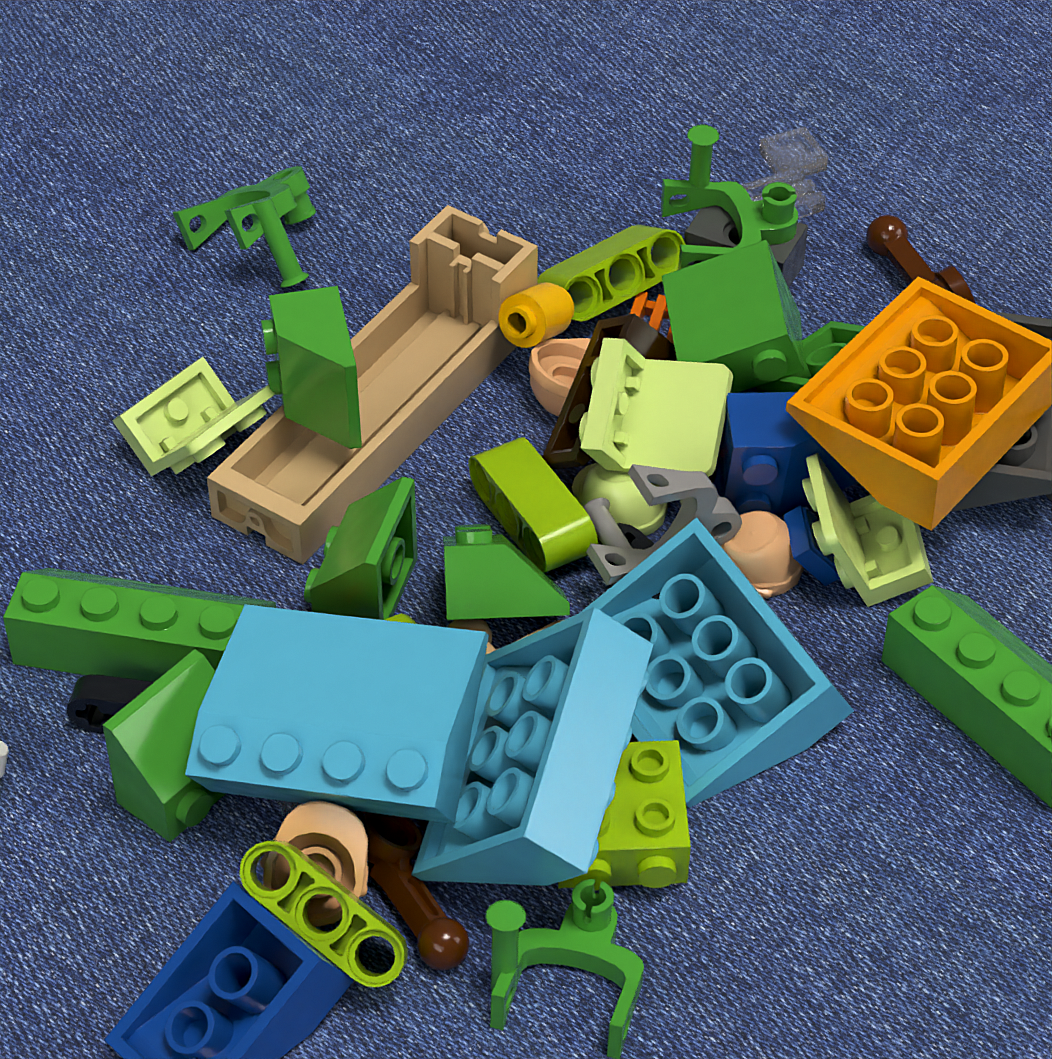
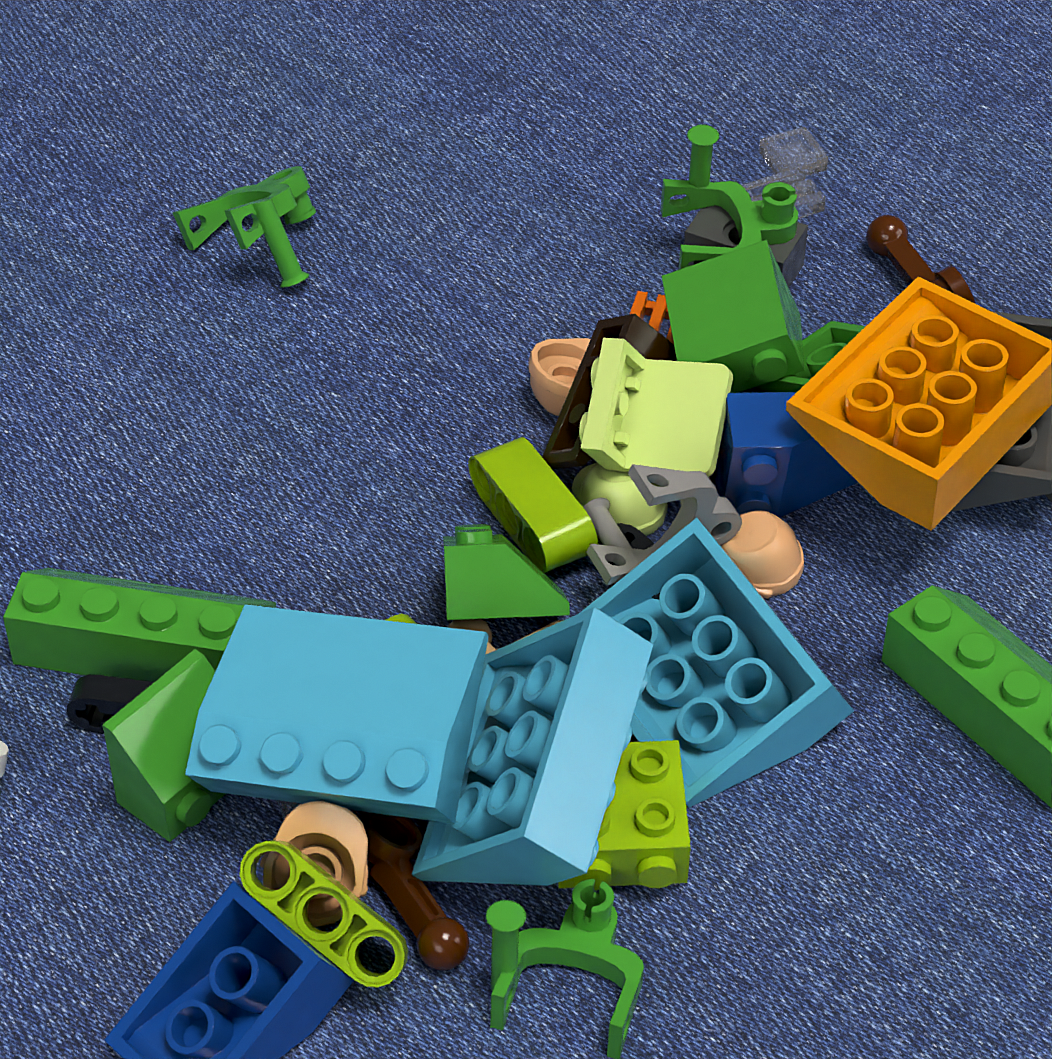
(187, 419): yellowish green bracket -> none
(313, 363): bright green slope -> none
(368, 556): bright green slope -> none
(411, 374): tan brick -> none
(536, 314): yellow brick -> none
(631, 265): lime beam -> none
(805, 547): blue tile -> none
(869, 542): yellowish green bracket -> none

